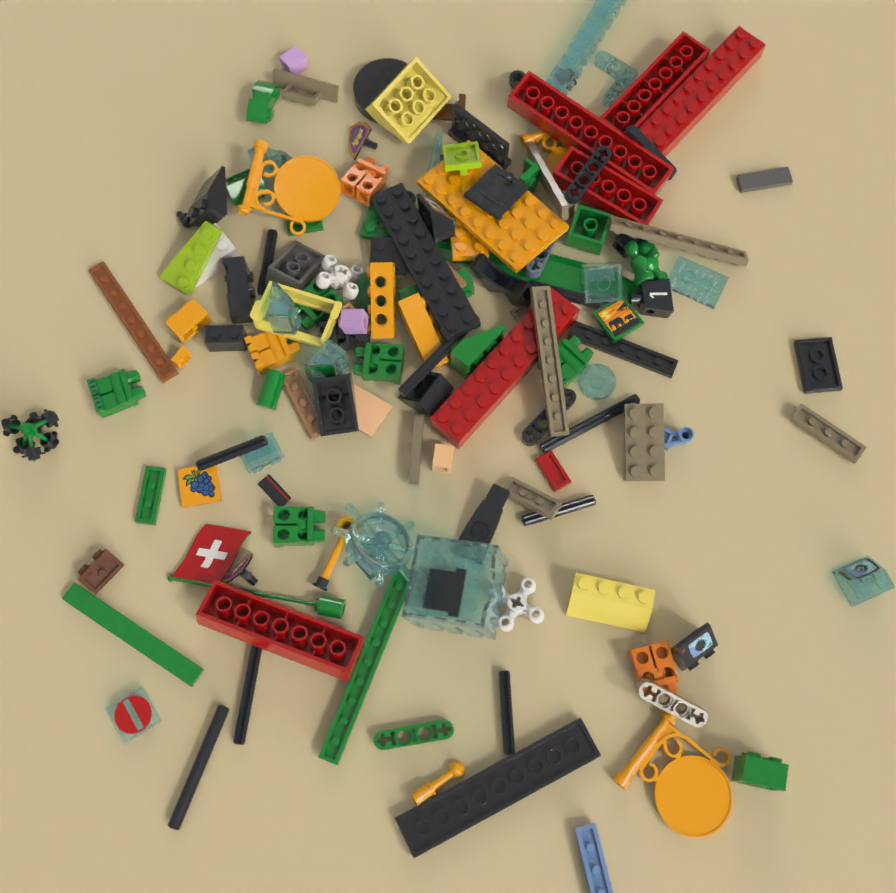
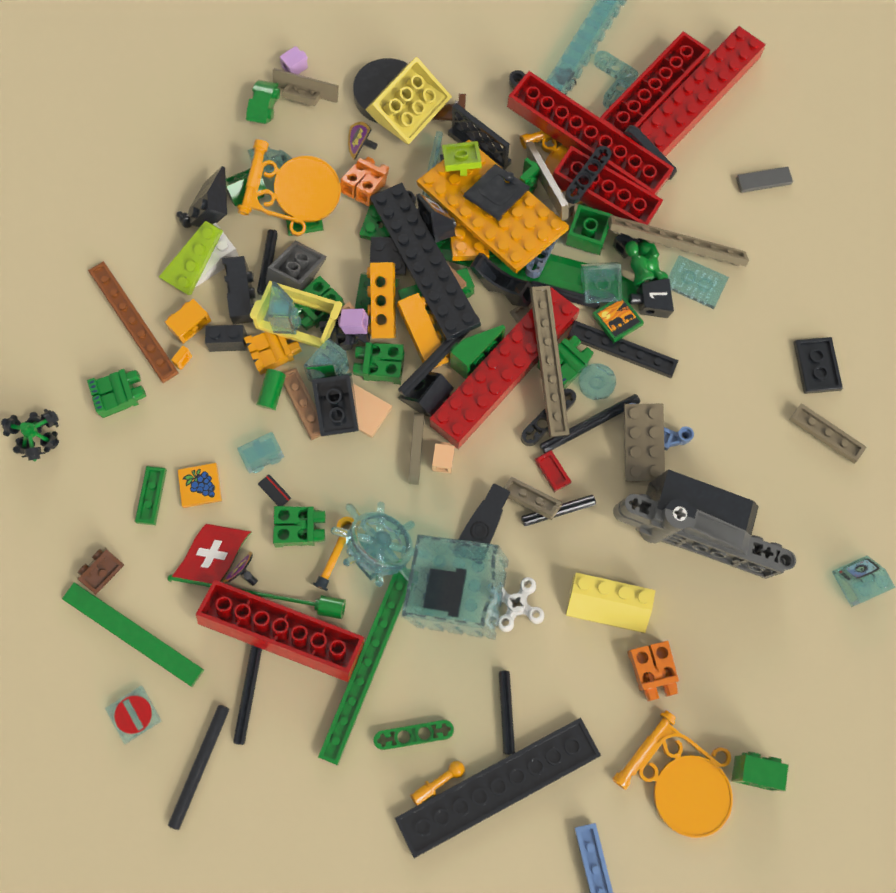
(232, 452): black axle -> none
(339, 277): white gear -> none
(673, 700): beam -> none
(693, 647): black slope -> none
(704, 522): none -> dark grey piece

